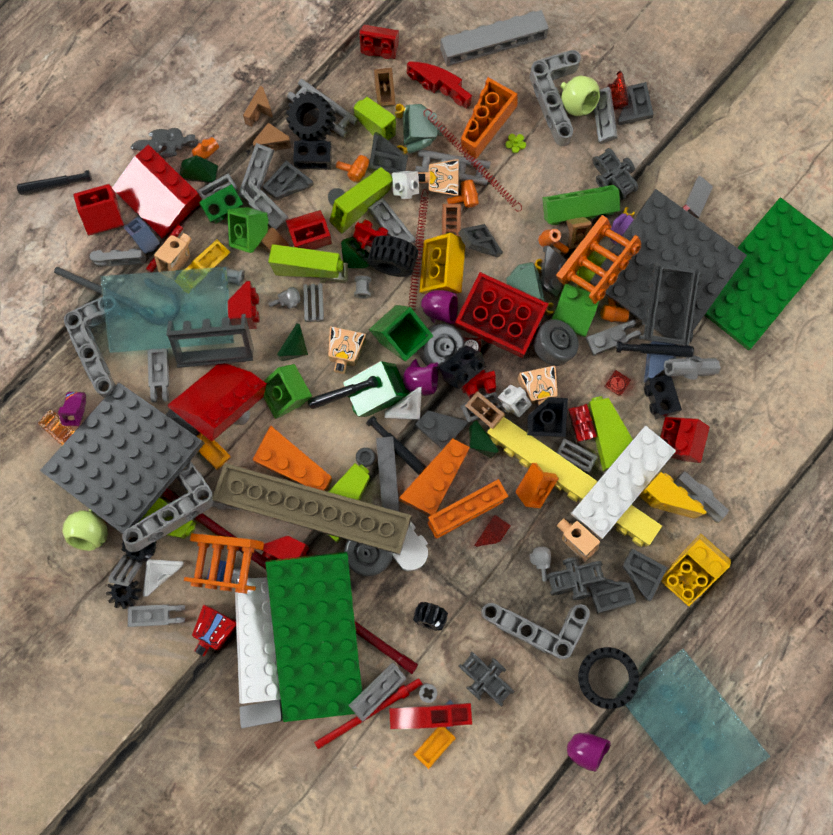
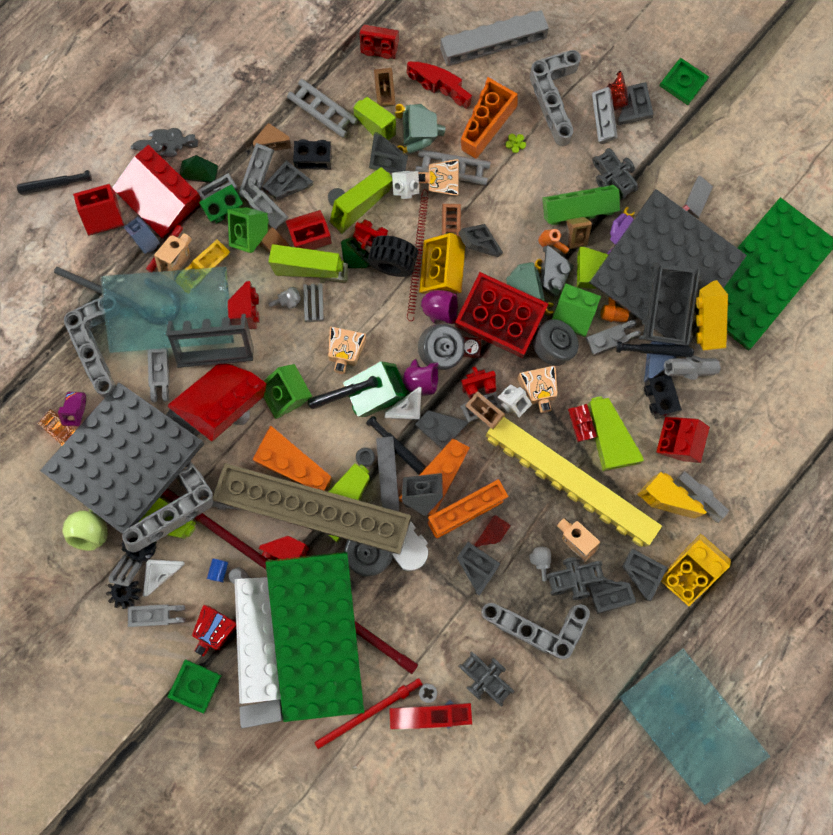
(117, 257): light grey hinge -> none
(194, 686): none -> green tile
(205, 148): orange piece -> none
(213, 452): light orange tile -> none
(233, 545): orange fence -> none
(235, 276): light grey bush -> none
(258, 105): medium nougat slope -> none
(293, 346): dark green slope -> none
(301, 107): black tyre -> none
(357, 169): orange piece -> none
(362, 287): light grey bush -> none
(377, 691): light grey tile -> none
(389, 220): light grey tile -> none
(401, 331): green slope -> none
(422, 492): none -> dark grey slope
(430, 616): black gear -> none
(434, 746): light orange tile -> none
(462, 367): black brick -> none
(468, 195): orange piece -> none
(474, 163): red piece -> none
(477, 566): none -> dark grey wing
(480, 441): dark green slope -> none
(536, 486): orange panel -> none
(549, 418): black slope -> none
(579, 95): yellowish green piece -> none
(583, 678): black tyre -> none
(587, 750): magenta piece -> none
(590, 244): orange fence -> none
(590, 463): light grey tile -> none
(617, 383): clear red tile -> none
(623, 482): white plate -> none
(684, 81): none -> green tile
(712, 316): none -> yellow slope

